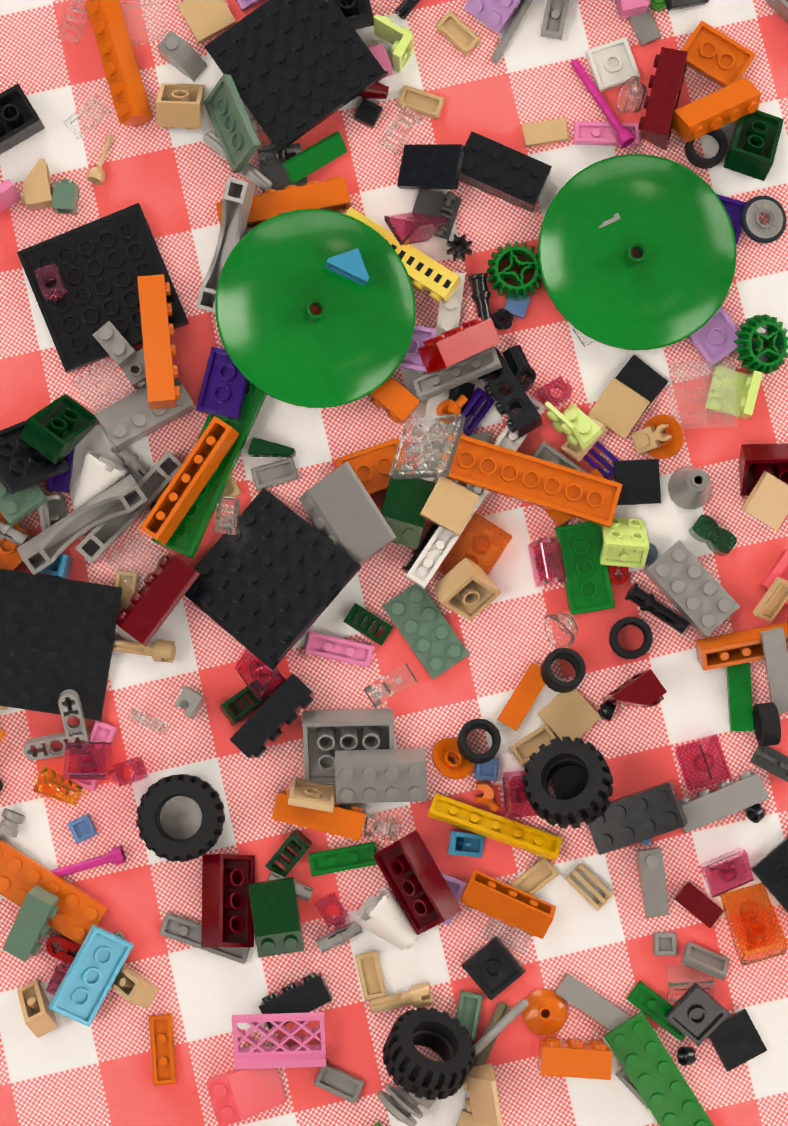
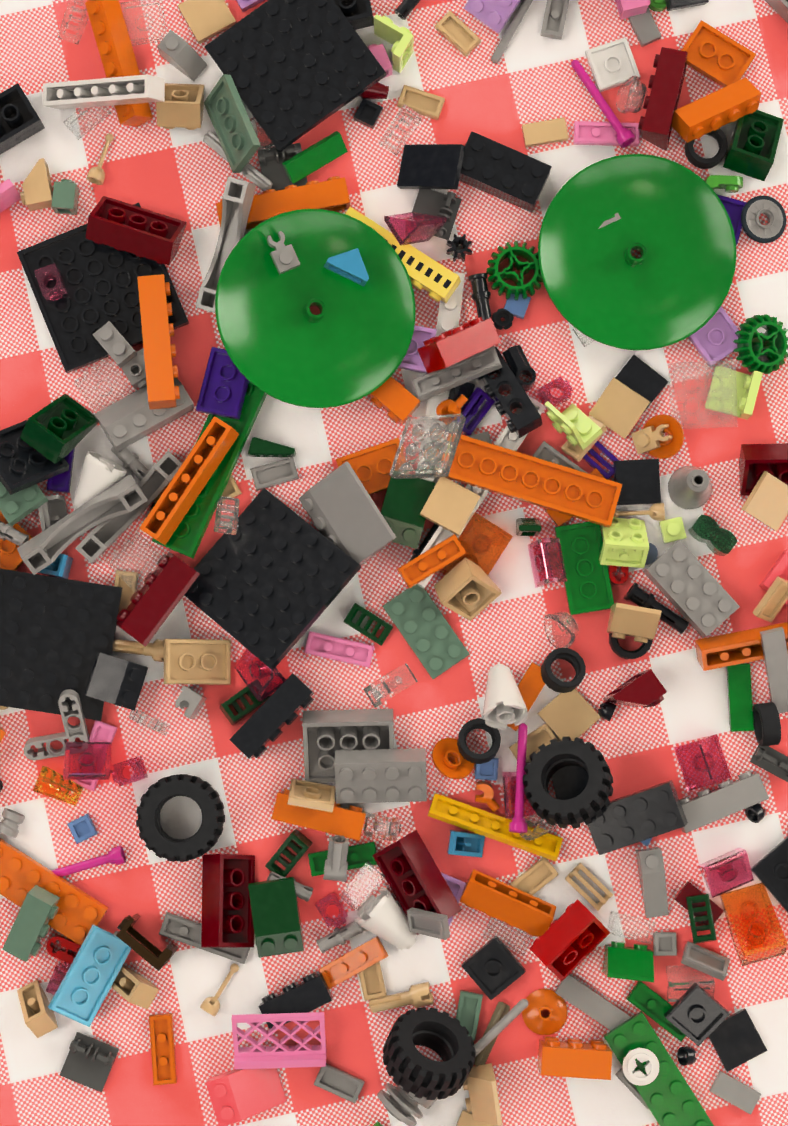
(89, 1062): none -> dark grey hinge
(104, 92): none -> white brick
(116, 681): none -> slope
(135, 230): none -> dark red slope
(142, 945): none -> dark brown panel
(197, 661): none -> tan tile
(211, 1004): none -> tan hinge
(283, 256): none -> light grey plate
(336, 862): none -> light grey piece
(353, 962): none -> orange tile
(362, 886): none -> clear tile
(428, 923): none -> light grey tile
(431, 561): none -> orange tile
(503, 699): none -> white cone
(518, 822): none -> dark pink piece
(528, 527): none -> dark green slope
(539, 830): none -> clear beam
(569, 940): none -> red brick
(628, 962): none -> green slope
(631, 927): none -> clear tile
(633, 622): none -> tan slope
(651, 1066): none -> white gear
(656, 512): none -> tan hinge
(672, 530): none -> yellowish green plate
(694, 929): none -> dark green slope
(729, 183): none -> bright green plate
(735, 1092): none -> light grey tile

